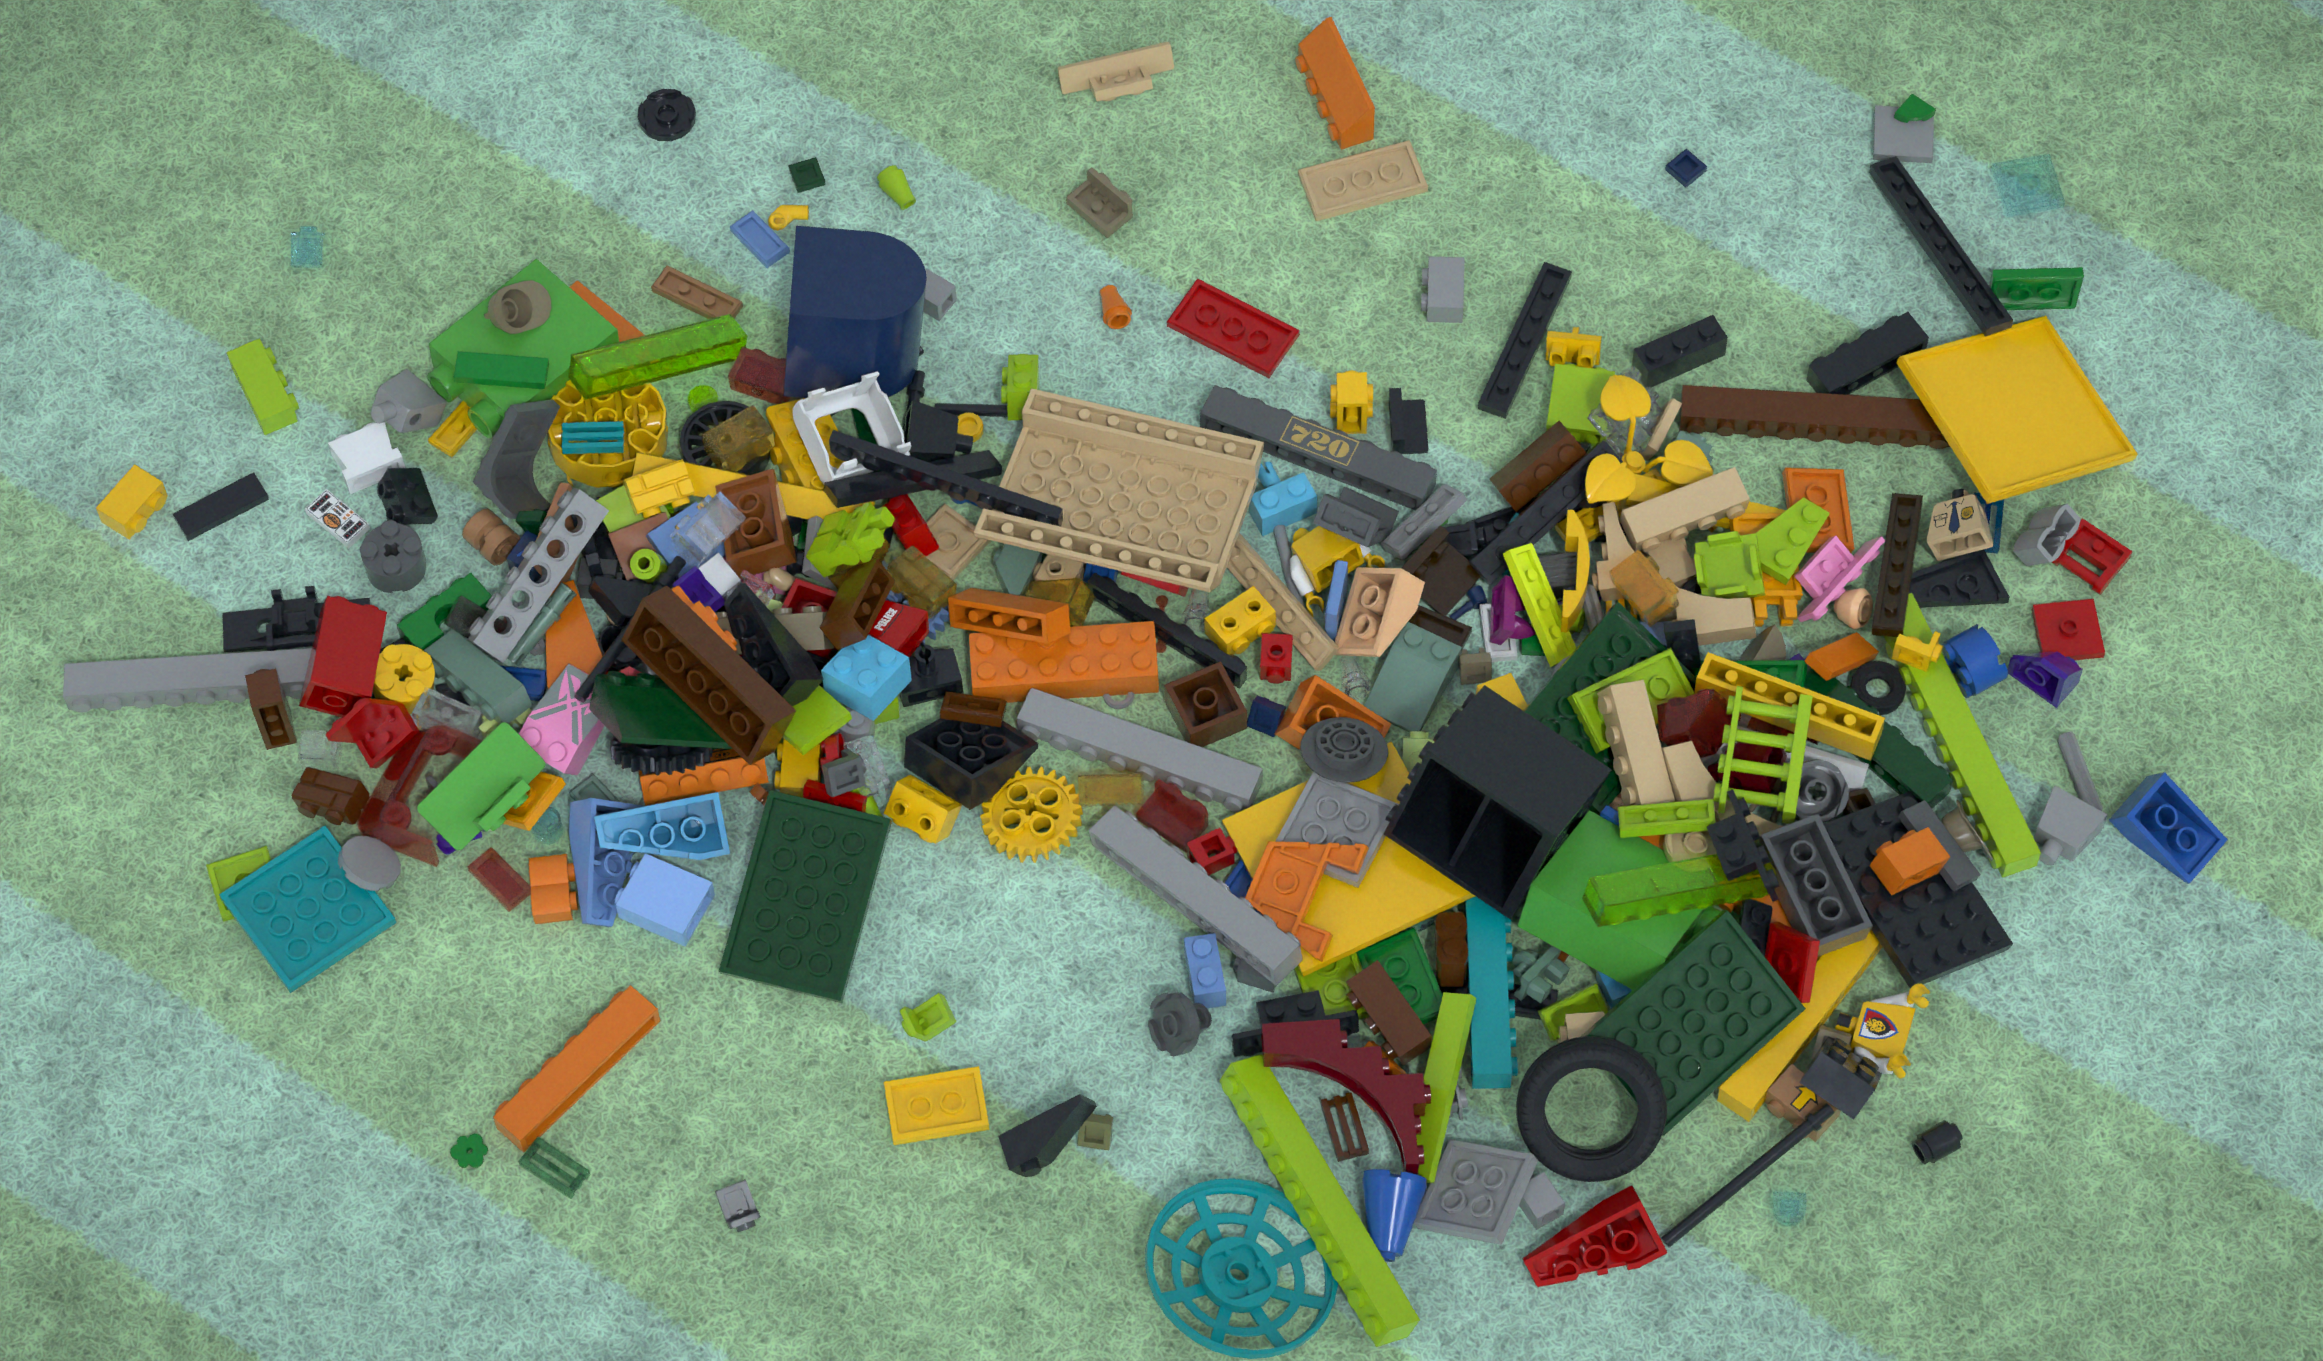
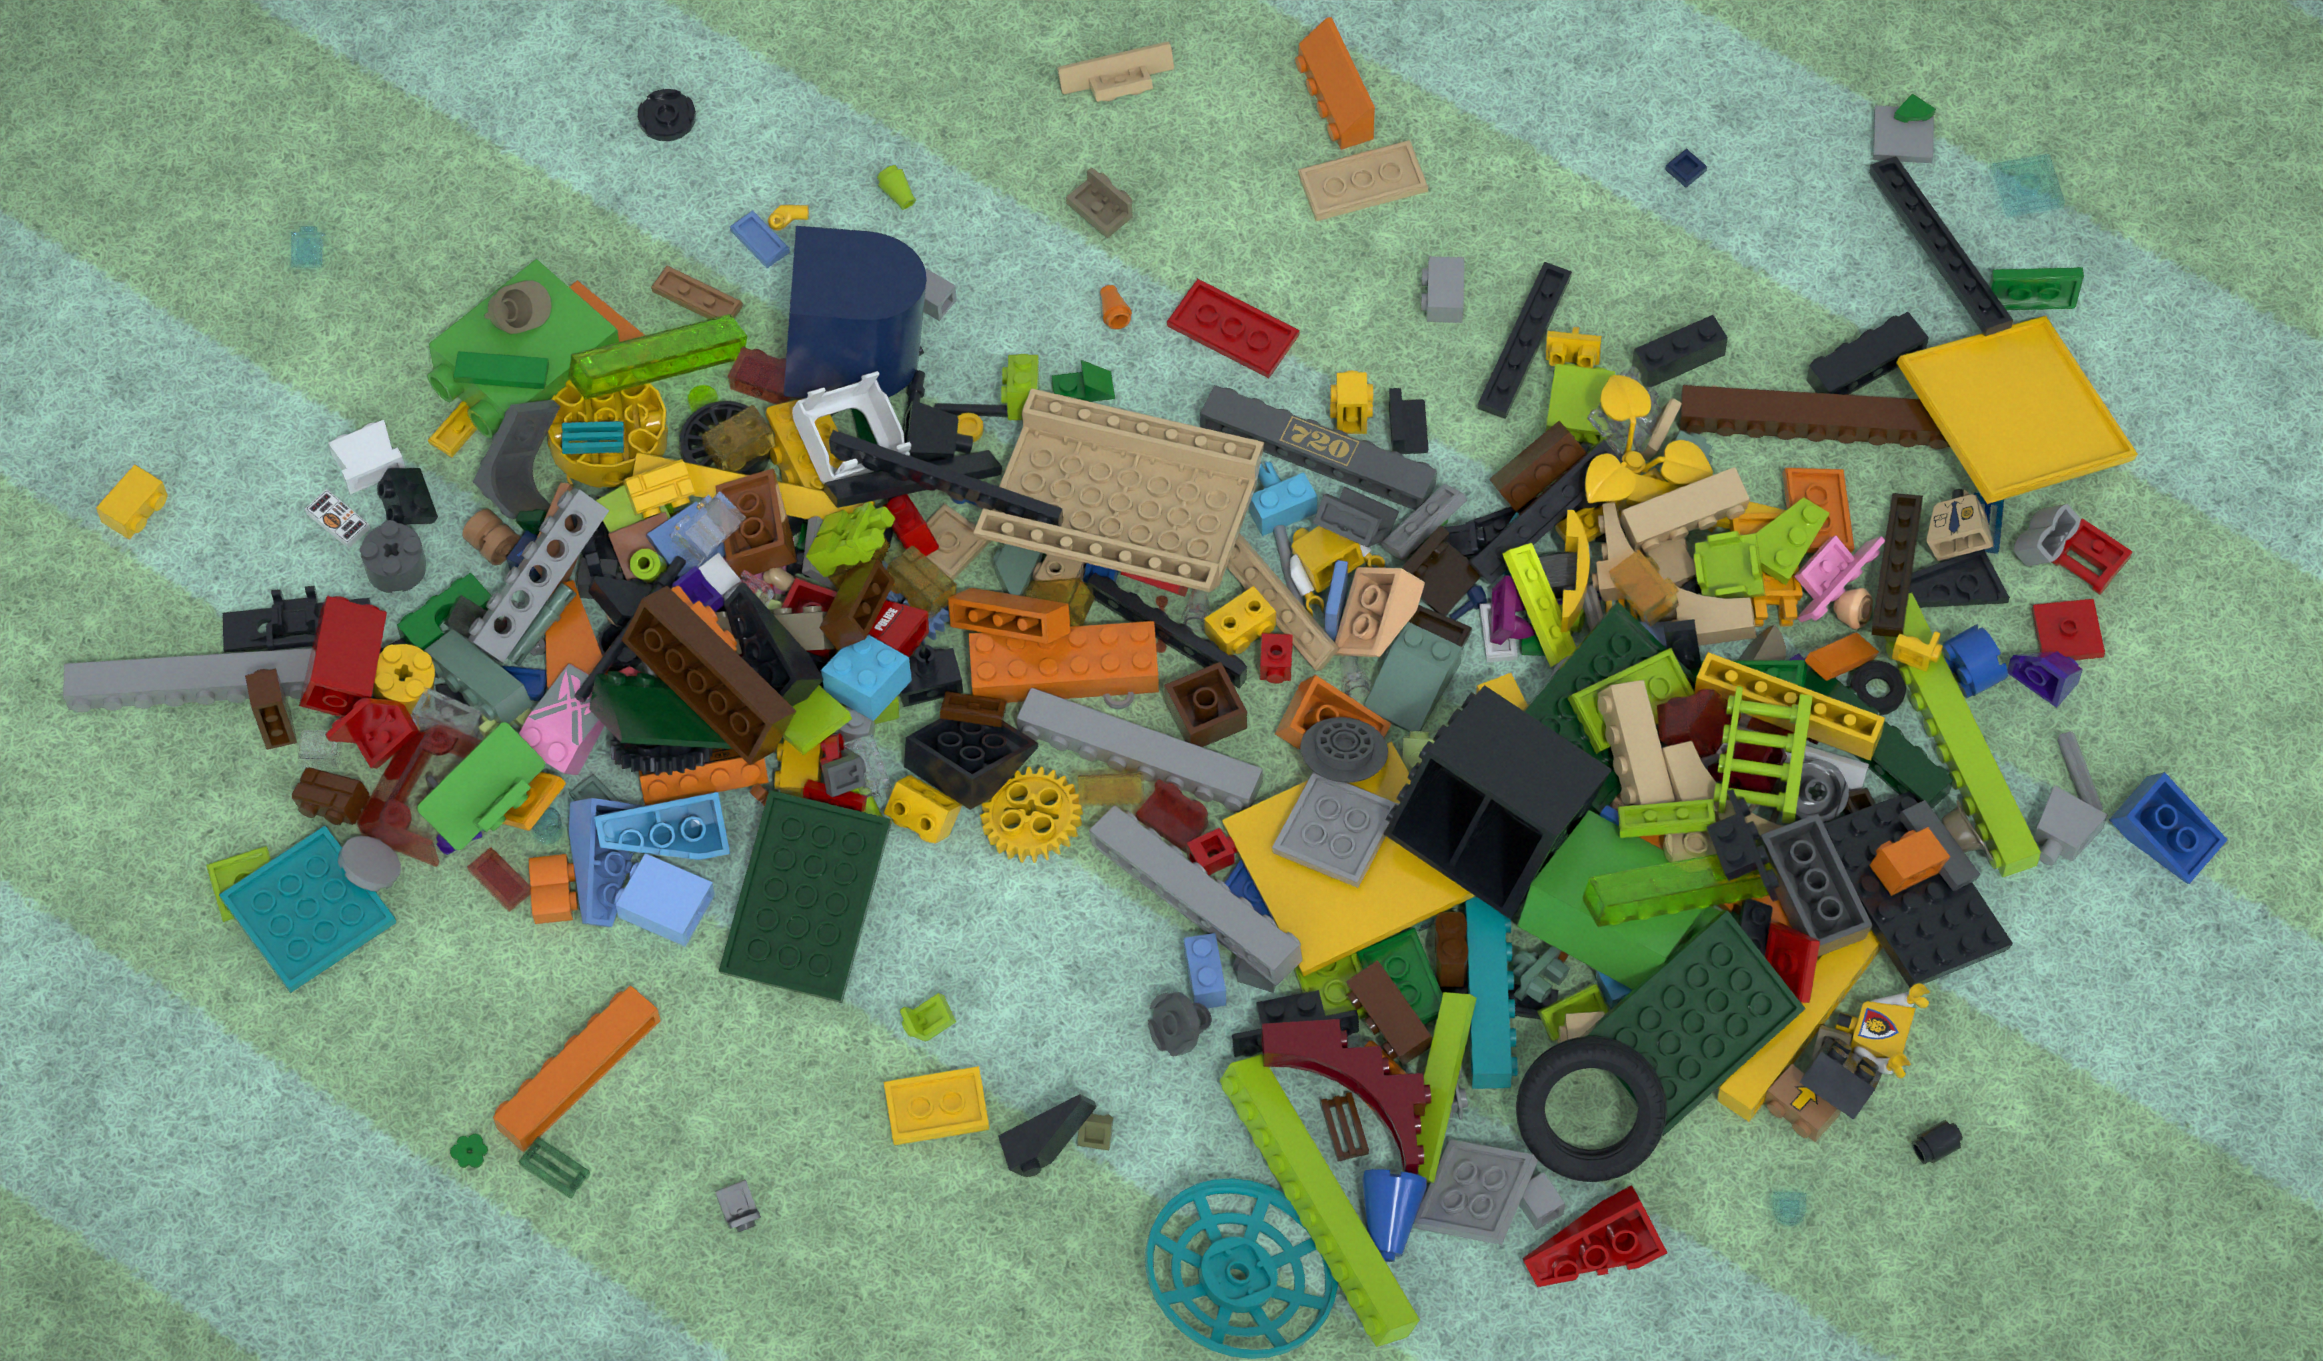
(220, 506): black tile -> none
(263, 386): lime brick -> none
(407, 404): light grey torso -> none
(806, 175): dark green tile -> none
(1088, 385): none -> green slope
(1265, 715): dark blue tile -> none
(1288, 883): orange wing -> none
(1475, 667): dark tan tile -> none
(1811, 1123): black bar -> none

